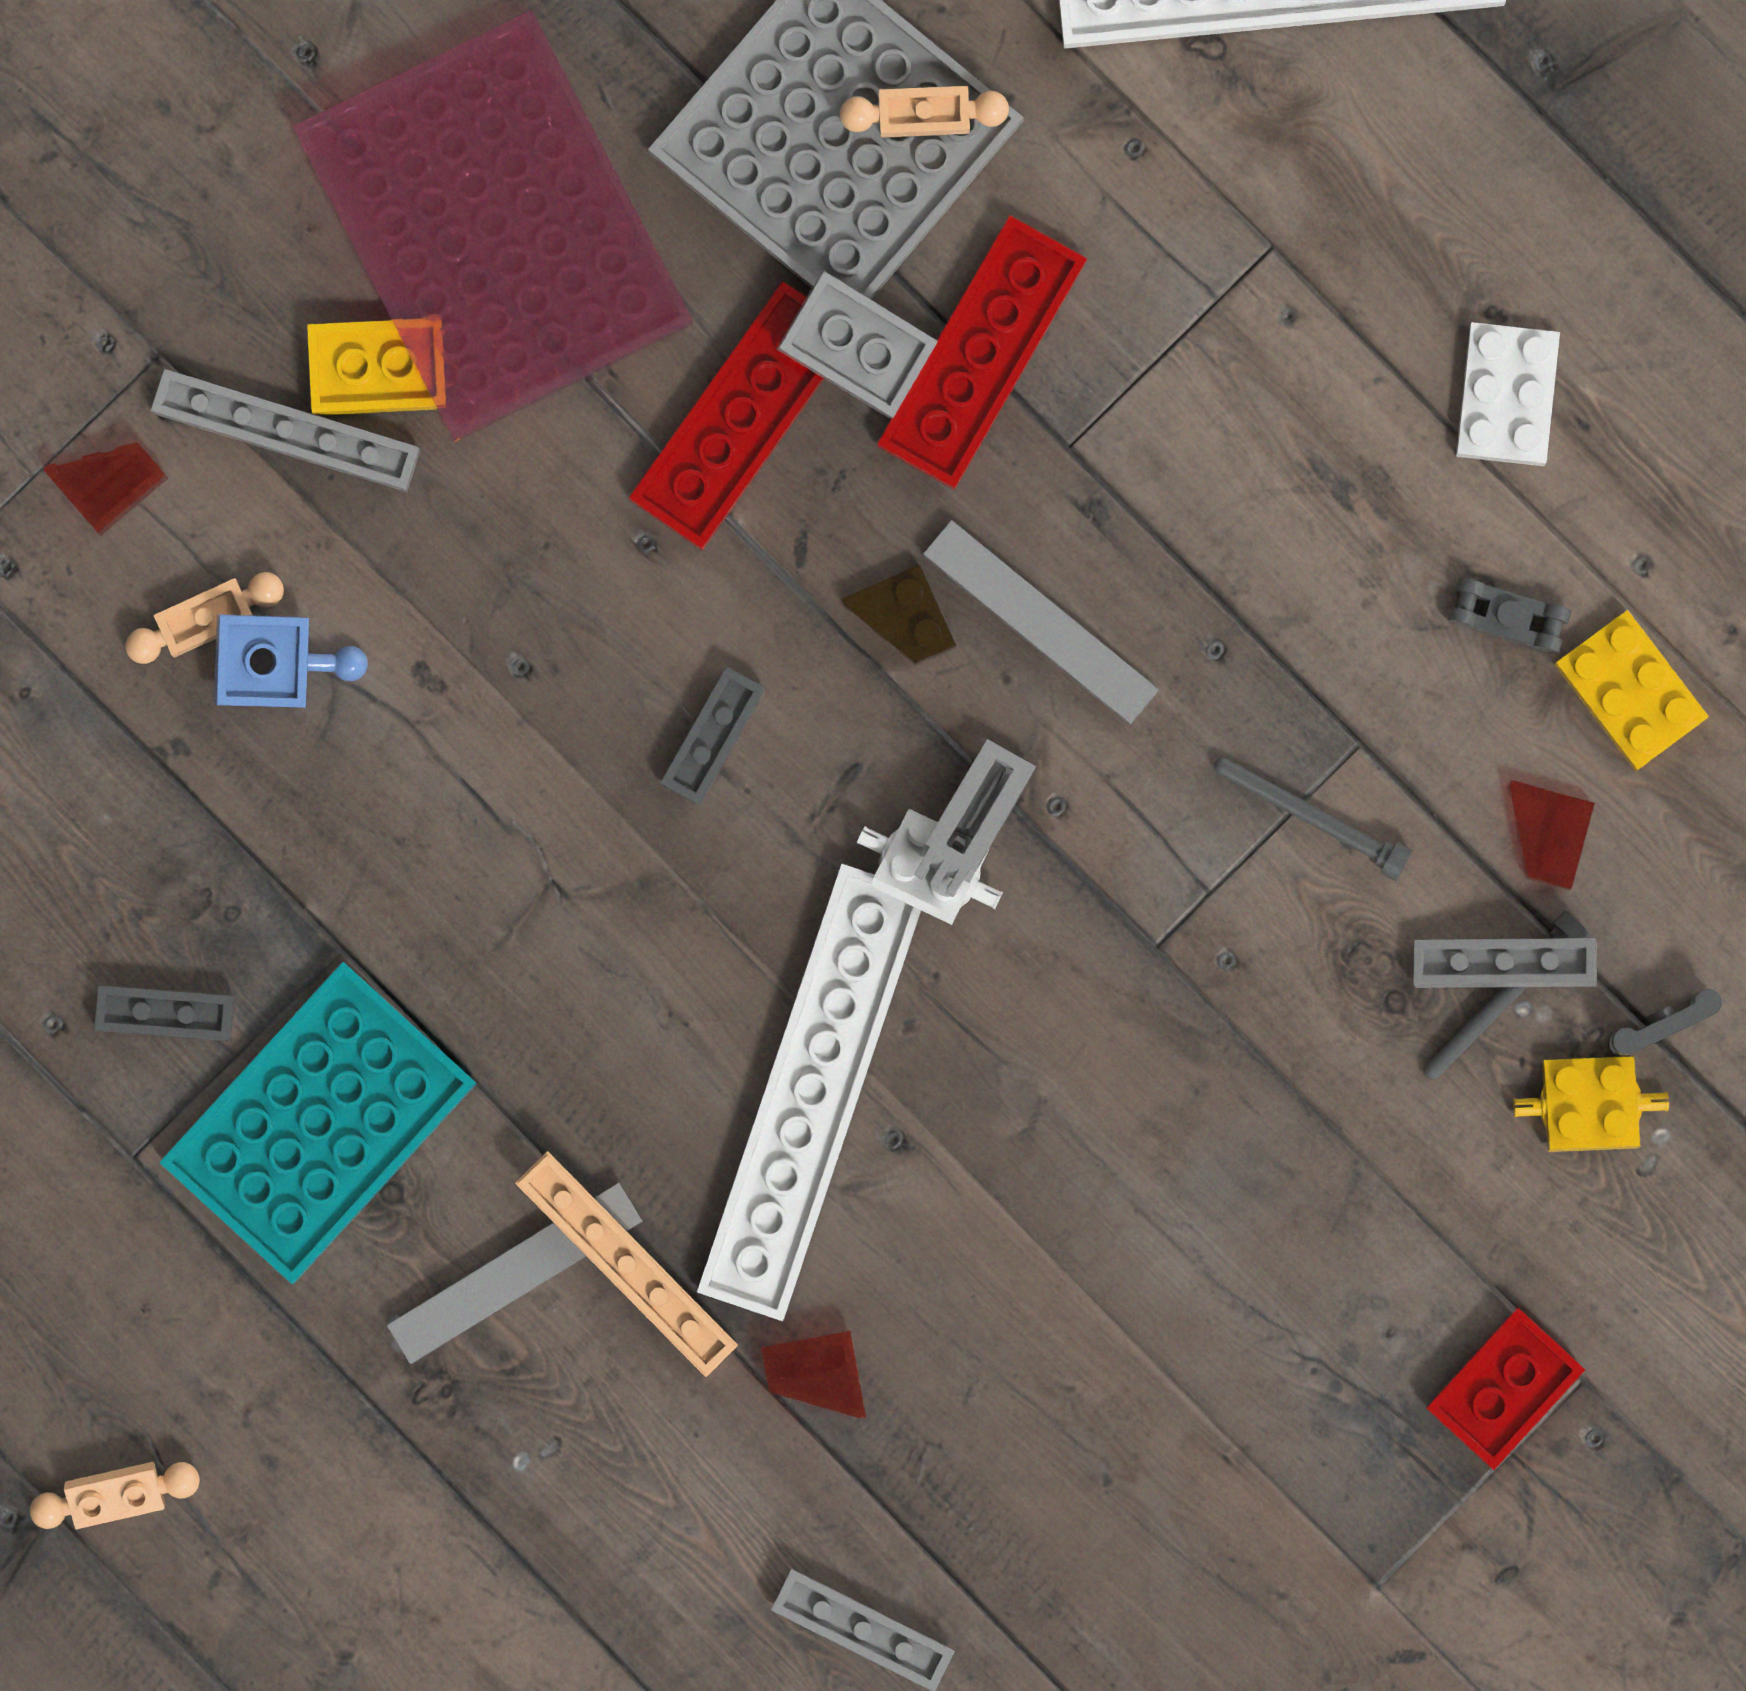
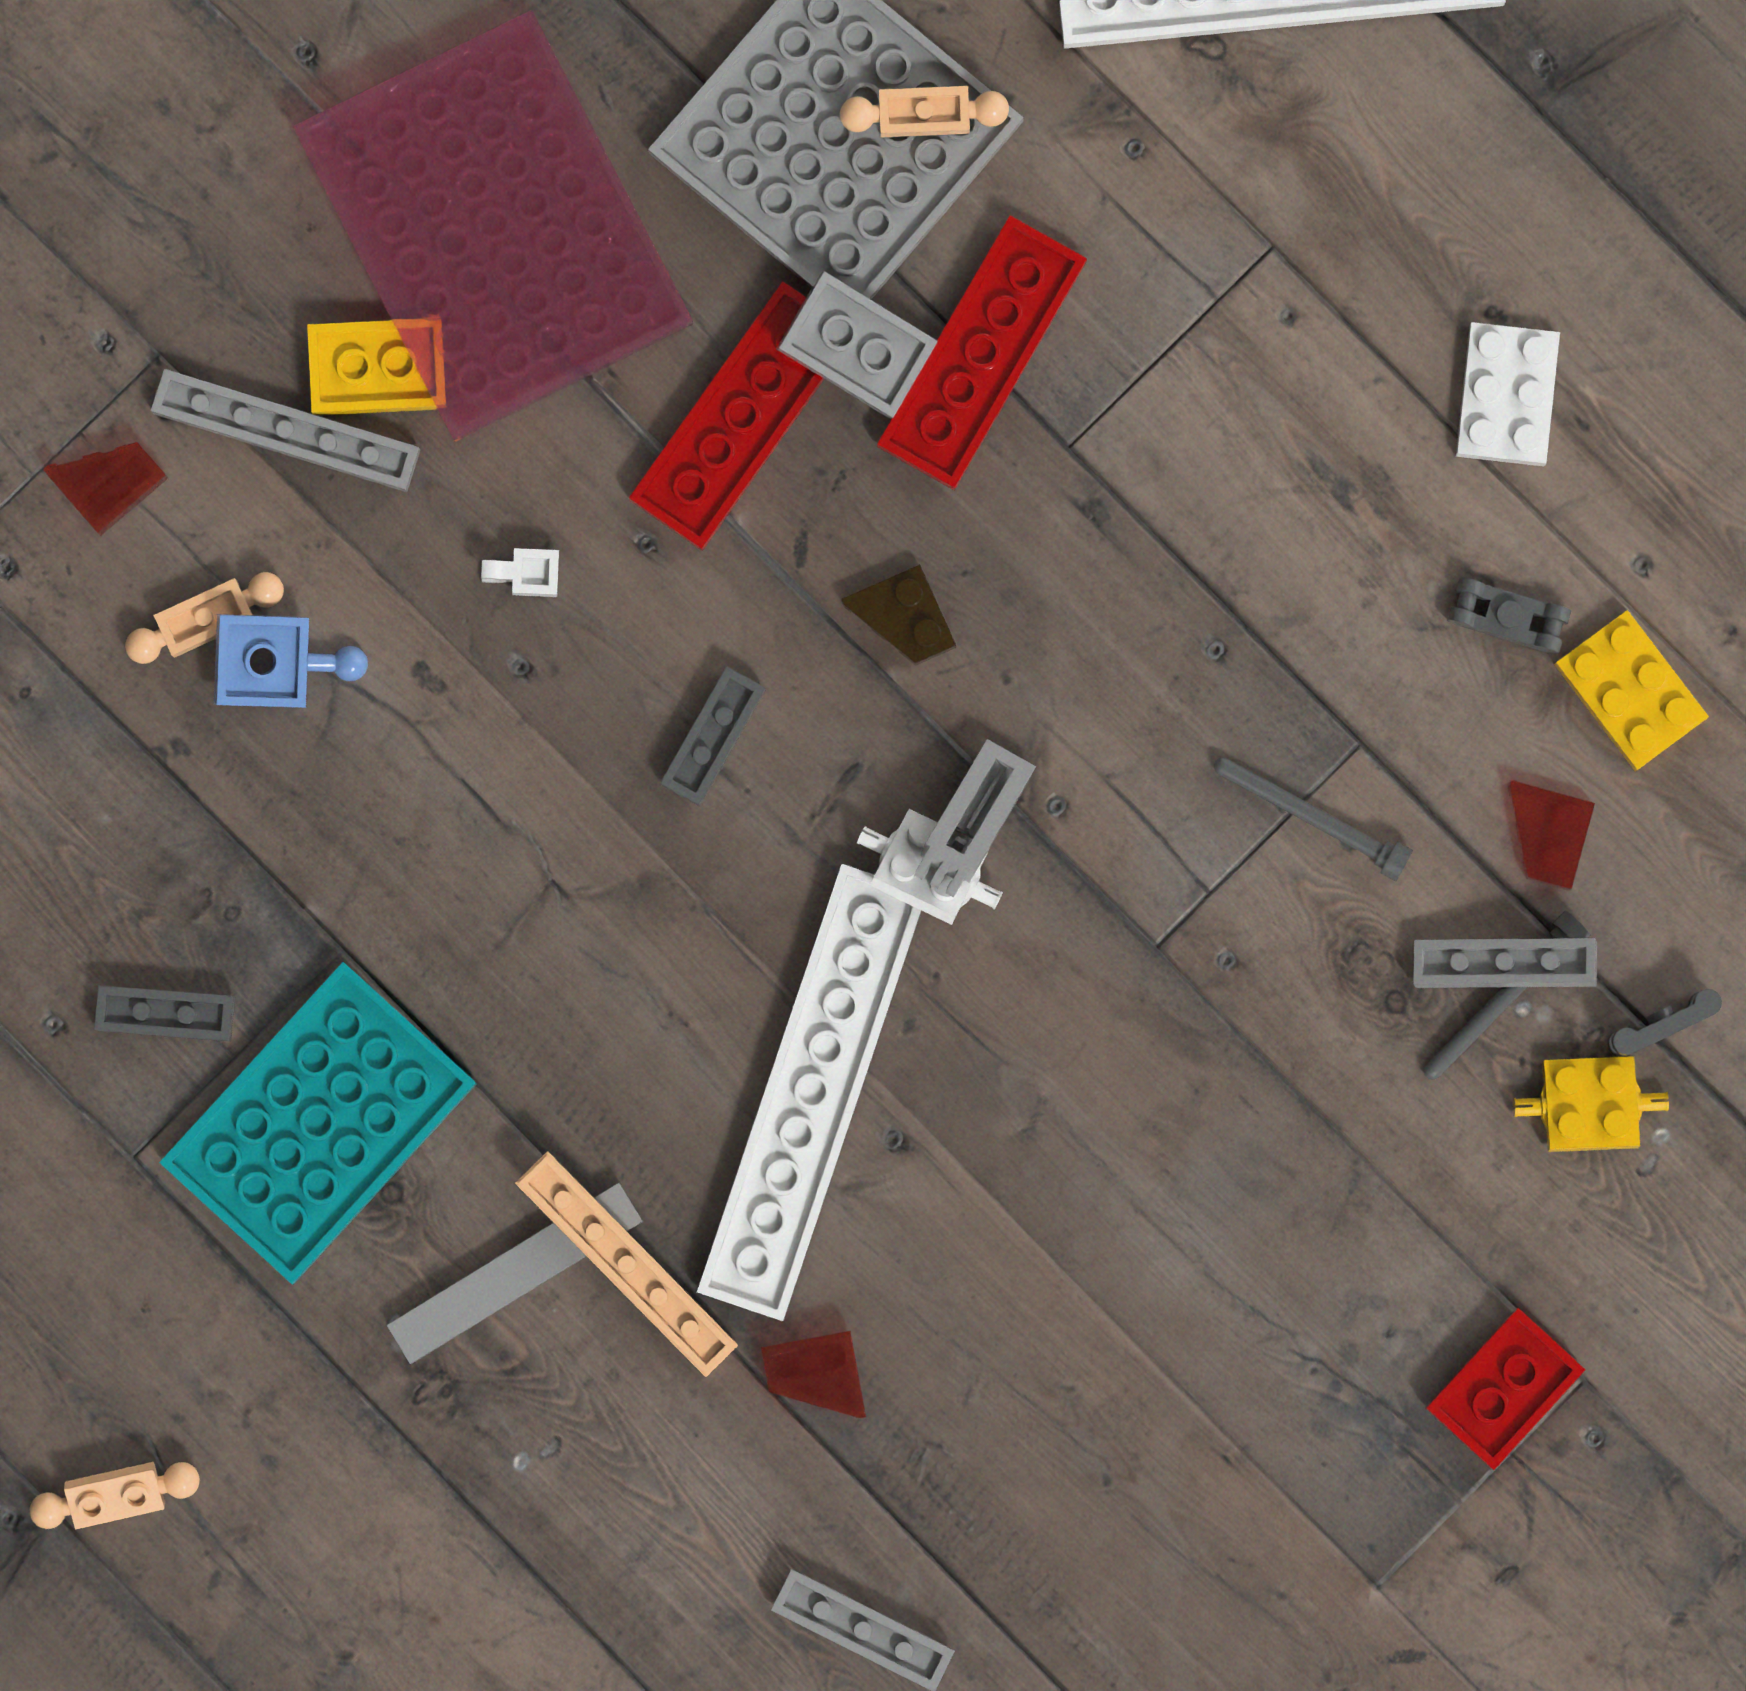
(532, 572): none -> white plate
(1040, 622): light grey tile -> none

